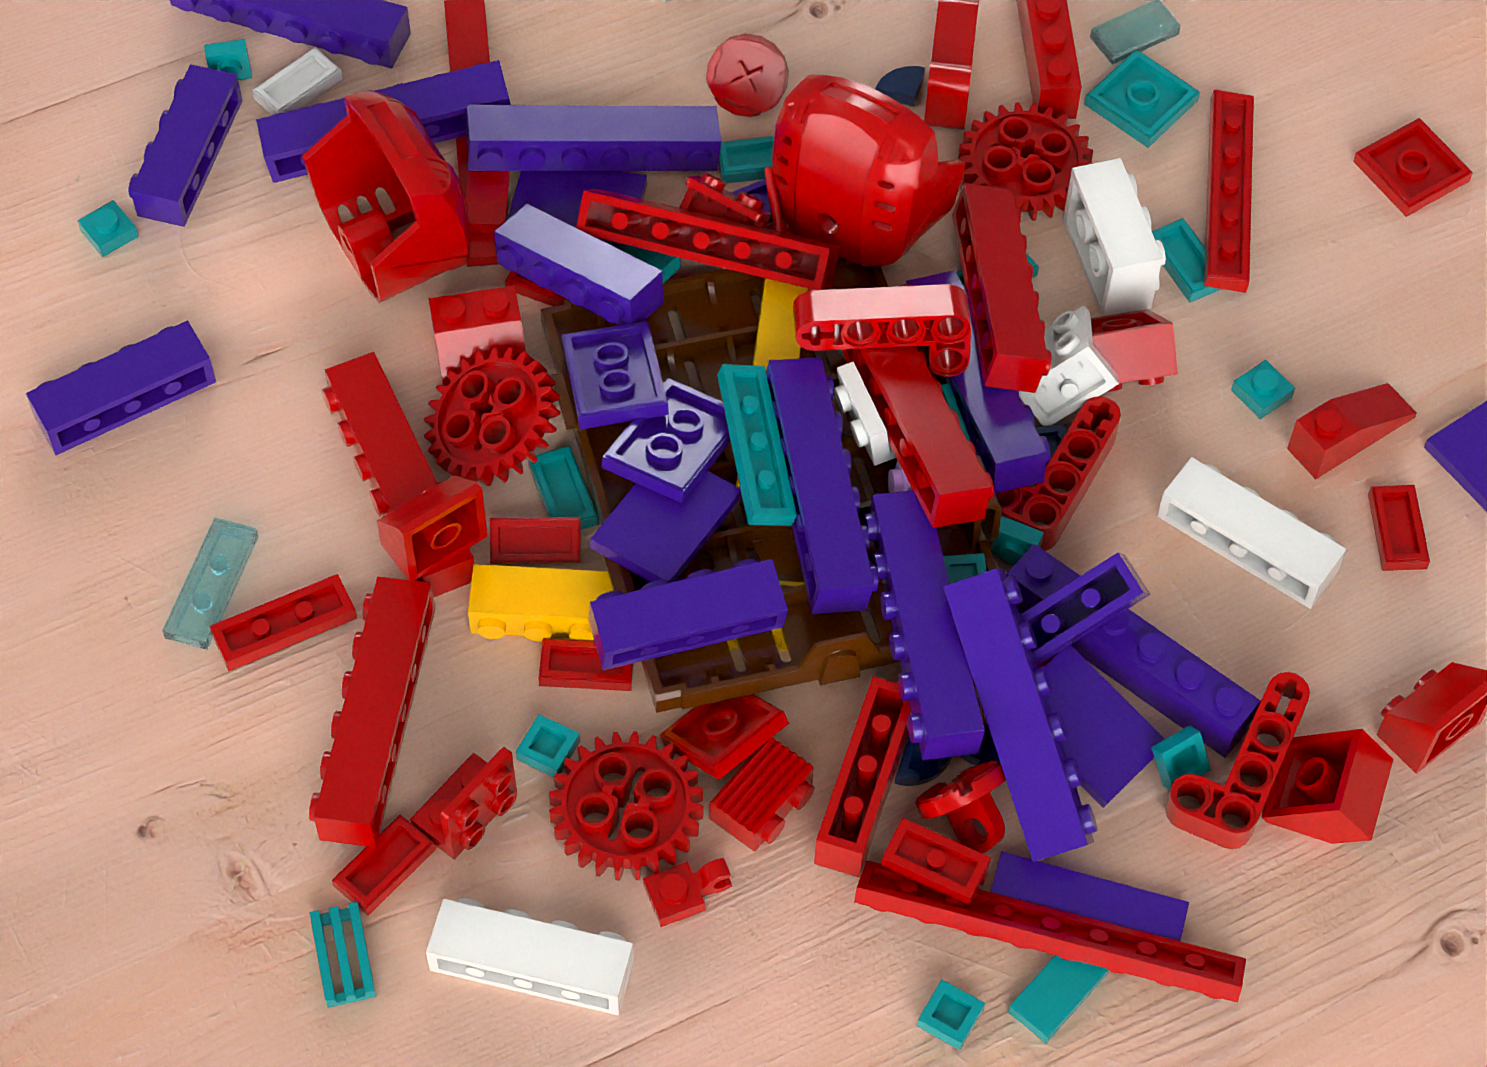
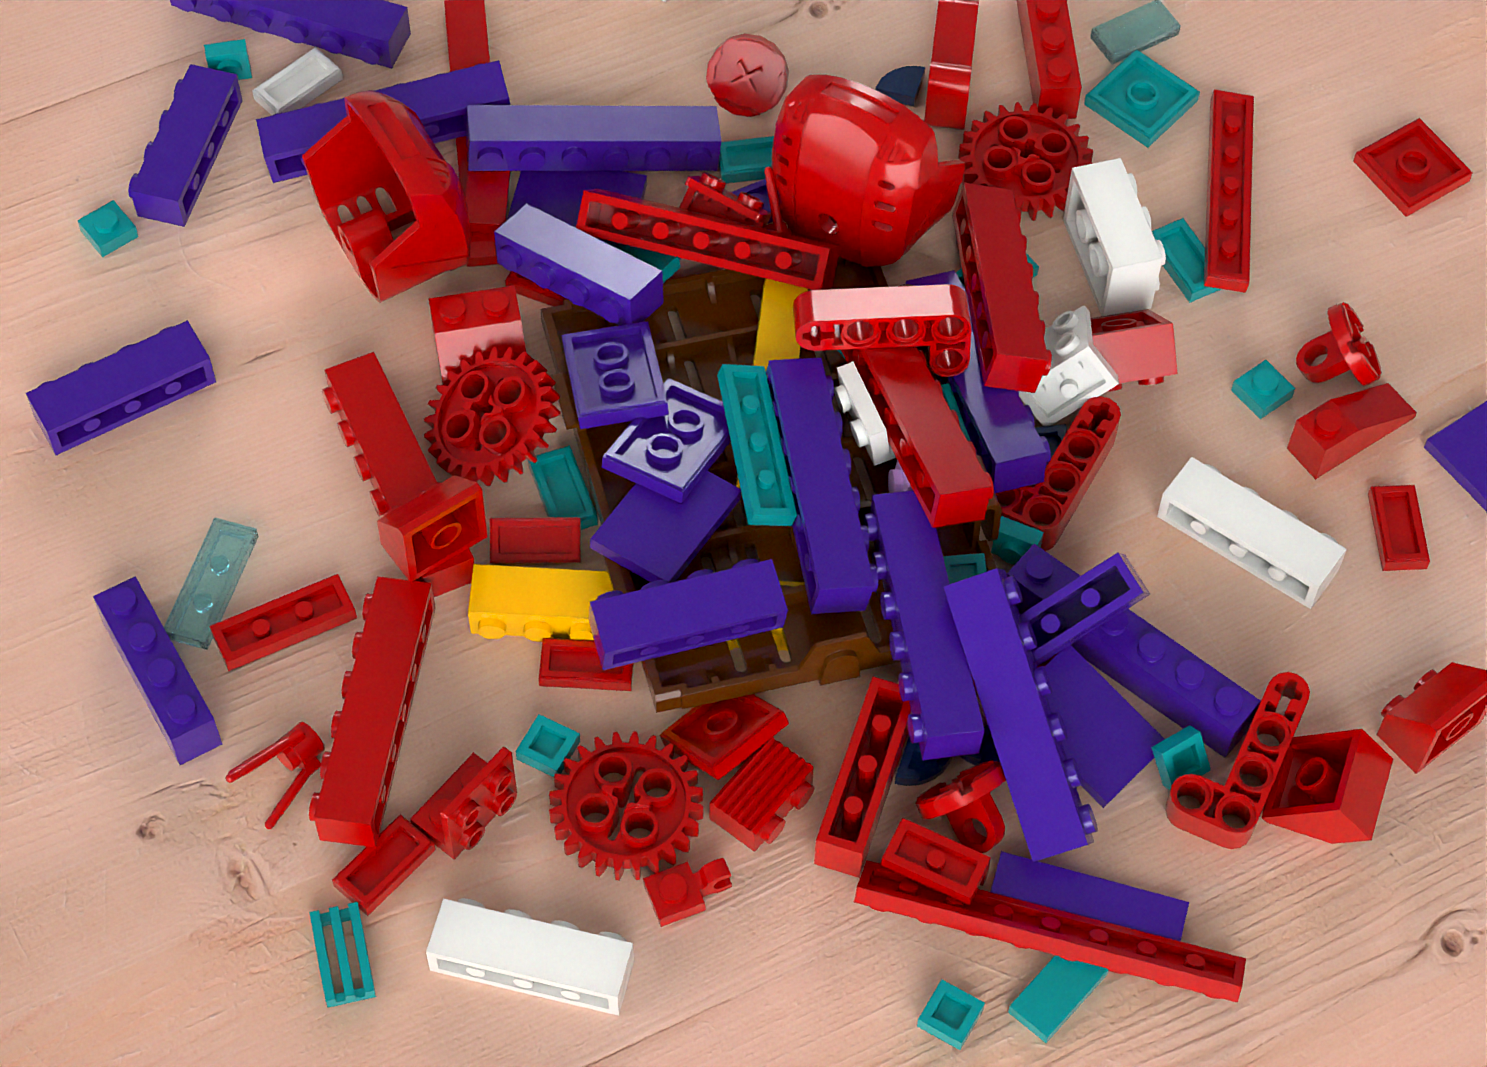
(158, 670): none -> dark purple brick
(294, 749): none -> red plant
(1344, 349): none -> red tile

